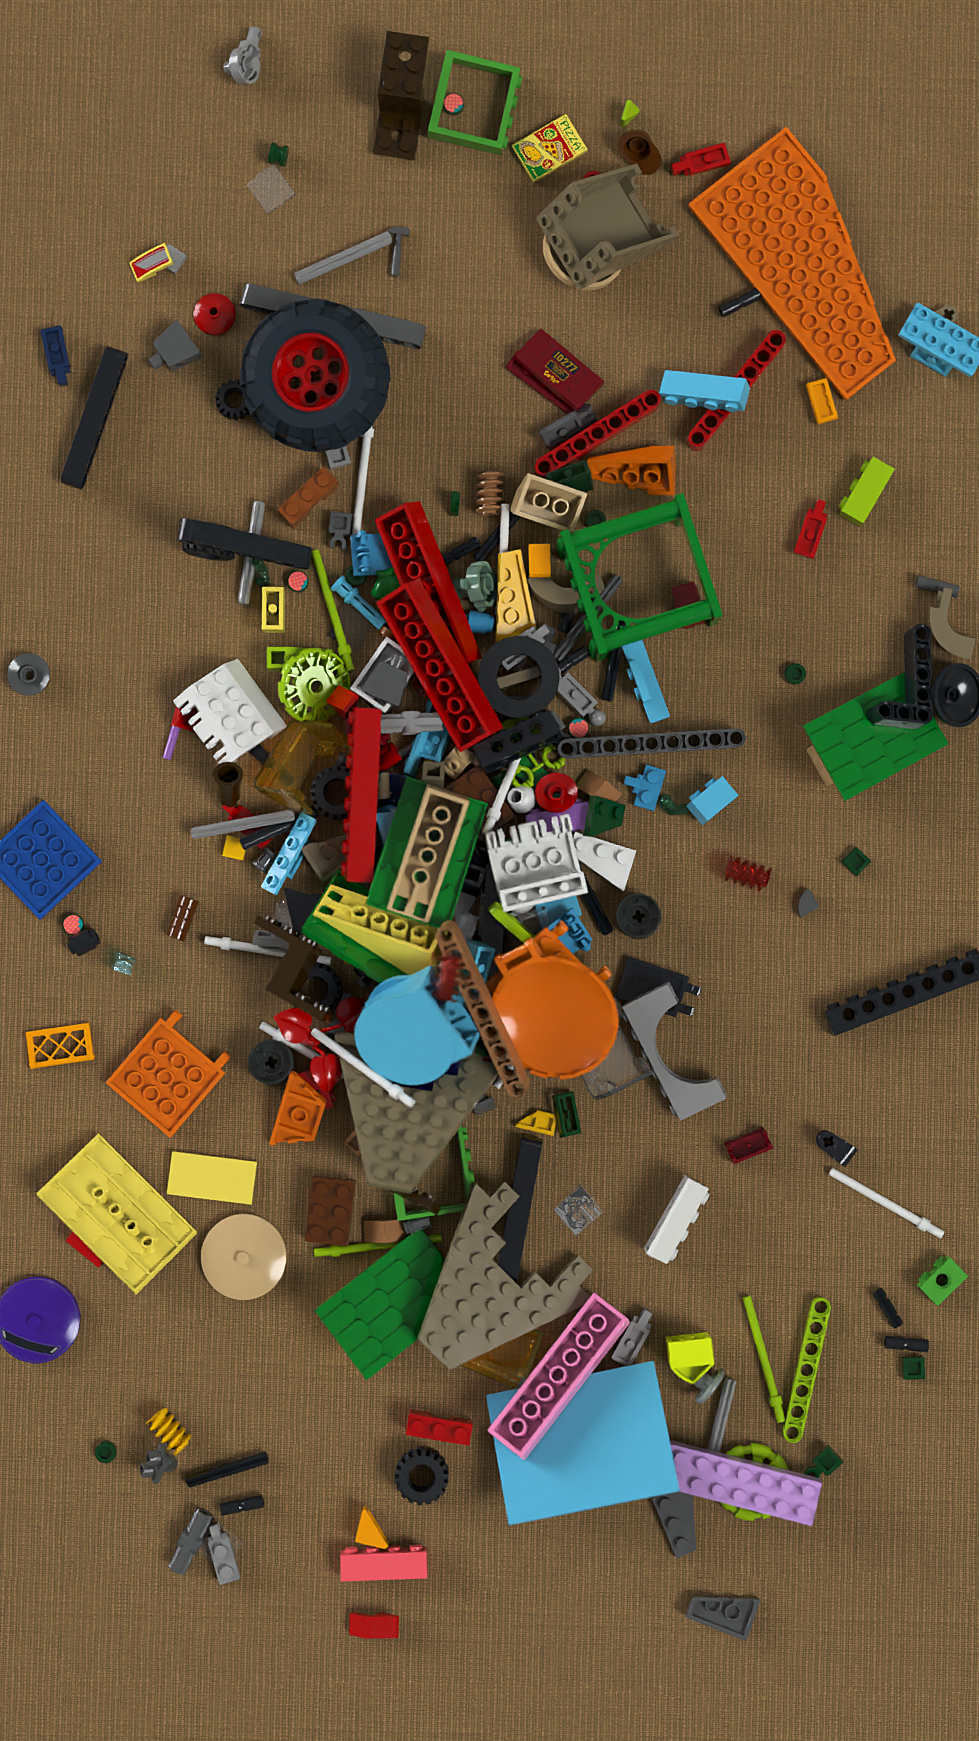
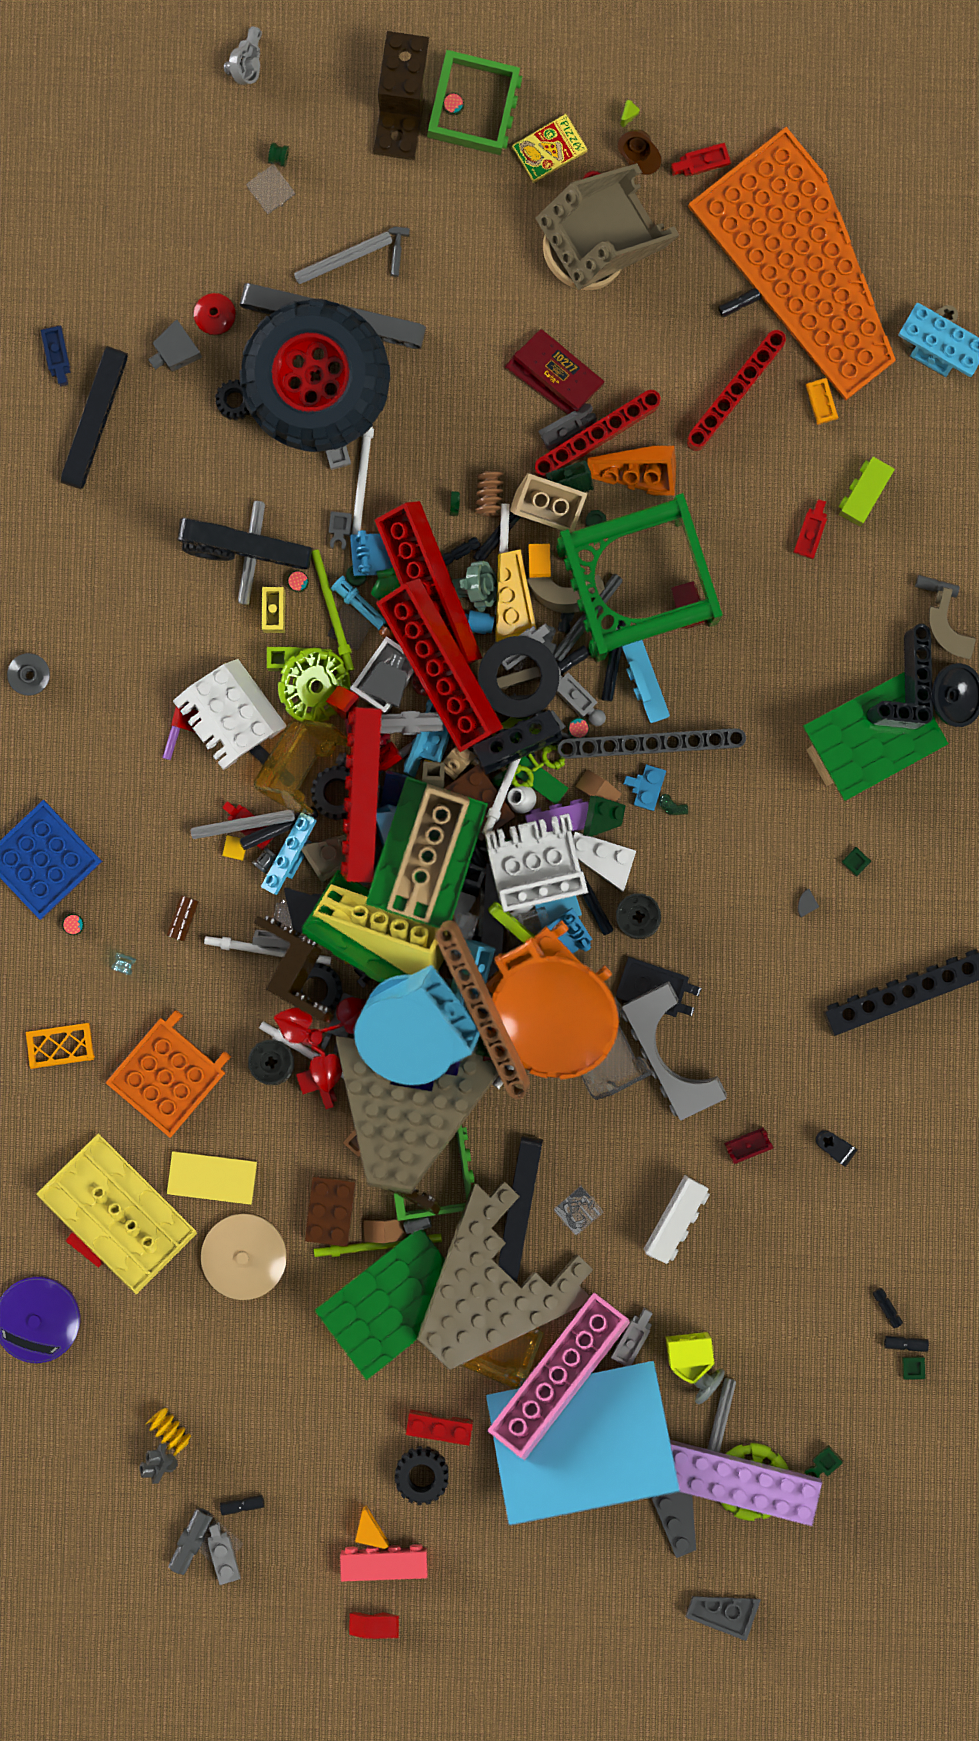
(84, 942): black brick -> none
(105, 1451): dark green tile -> none
(151, 262): slope -> none
(177, 257): light grey plate -> none
(227, 1469): black axle -> none
(228, 782): dark brown plant -> none
(261, 568): clear green arm -> none
(298, 1113): orange wing -> none
(302, 501): dark orange arch -> none
(345, 1038): dark tan pin -> none
(383, 786): dark tan pin -> none
(394, 1090): white bar -> none
(447, 978): clear red piece -> none
(485, 1104): dark grey slope -> none
(539, 1122): yellow tile -> none
(552, 784): red dish -> none
(562, 1114): dark green tile -> none
(704, 390): medium azure brick -> none
(712, 800): medium azure brick -> none
(747, 874): clear red piece -> none
(775, 1400): lime bar -> none
(795, 674): dark green tile -> none
(807, 1380): lime beam -> none
(922, 1223): white bar -> none
(953, 1278): bright green brick -> none

